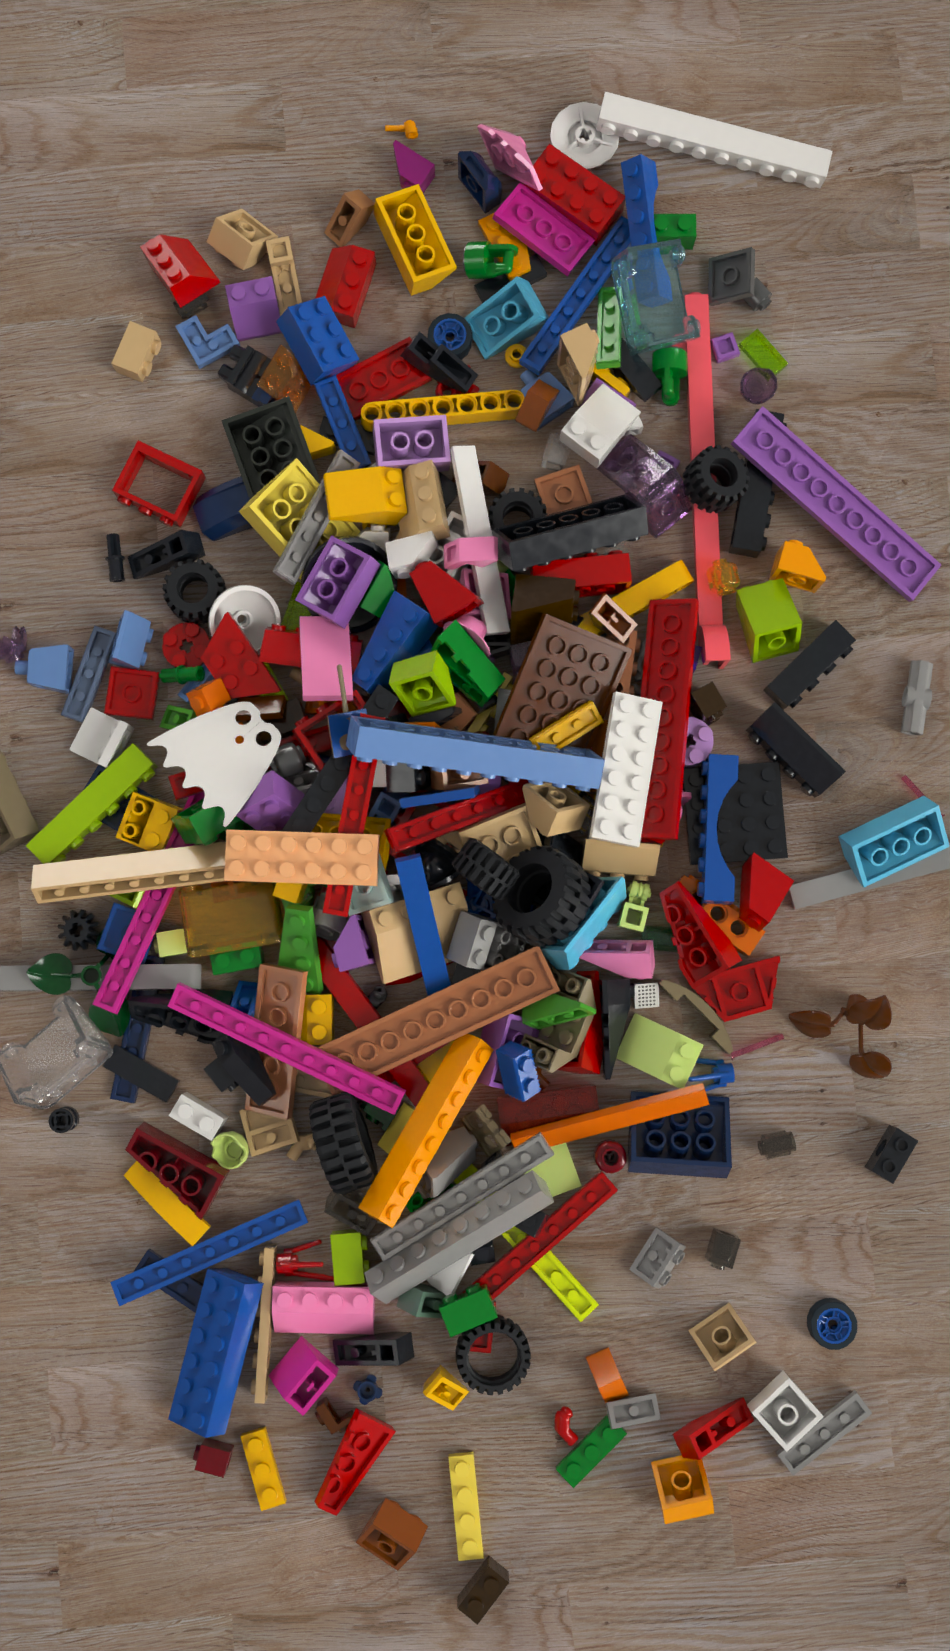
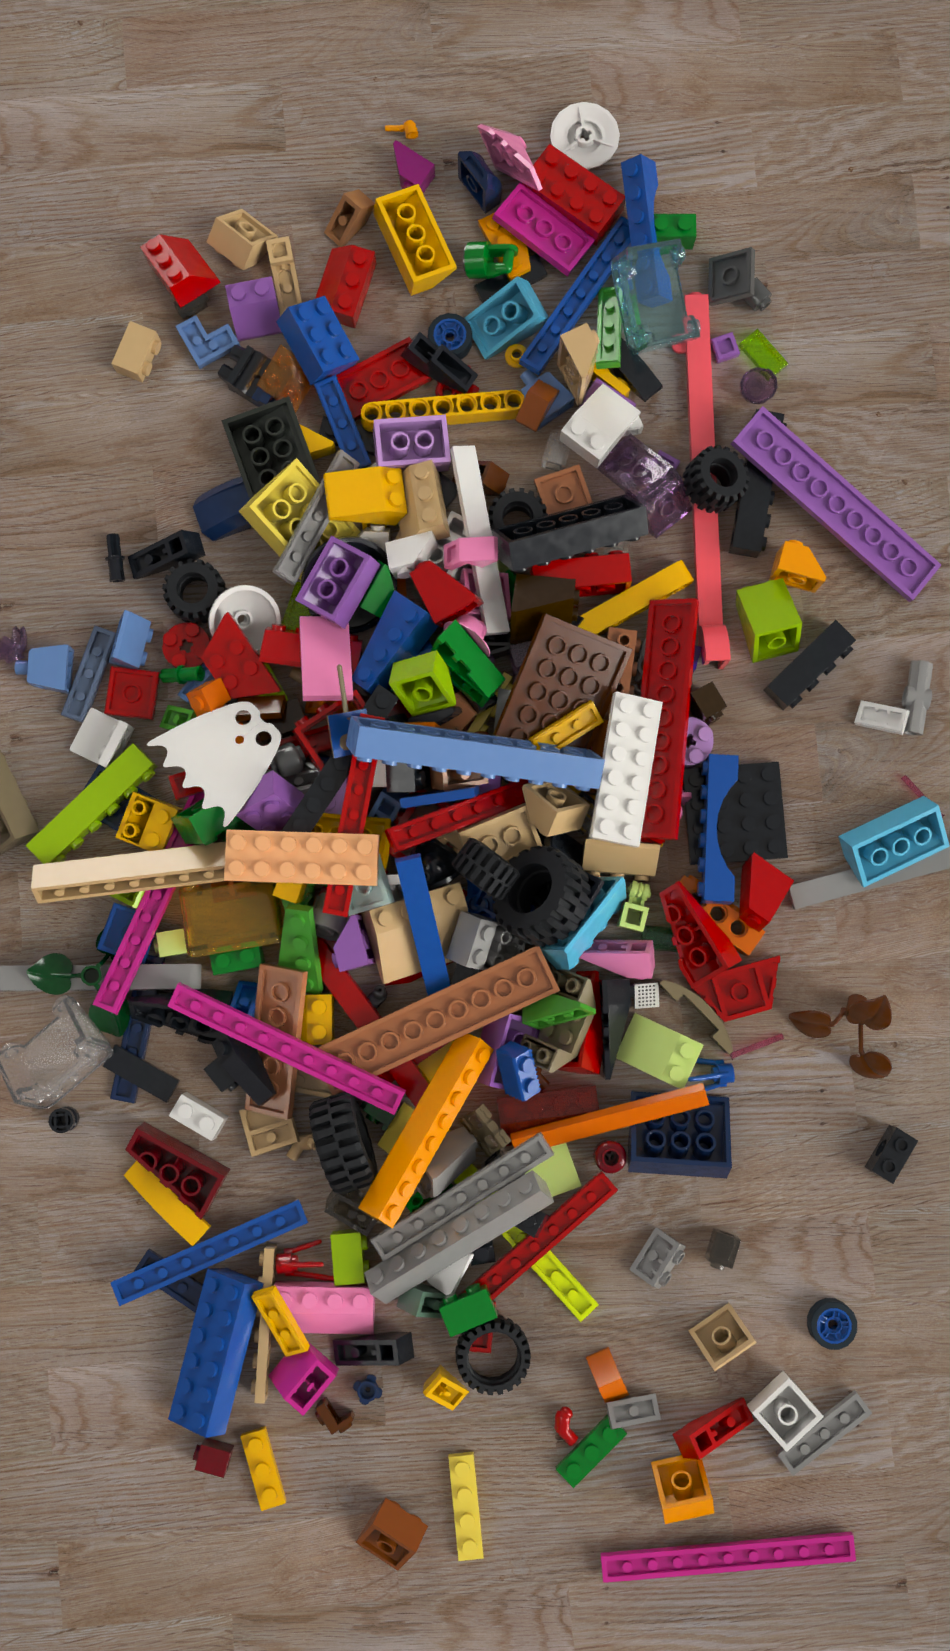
(72, 924): black gear -> none
(138, 455): red window -> none
(230, 1149): yellowish green hair -> none
(280, 1321): none -> yellow tile
(355, 1455): red wing -> none
(483, 1589): dark brown brick -> none
(612, 619): dark orange slope -> none
(670, 366): green piece -> none
(713, 140): white brick -> none
(723, 577): clear yellow head -> none
(727, 1557): none -> dark pink plate
(776, 1144): clear smoke brick -> none
(794, 751): black slope -> none
(881, 717): none -> white plate

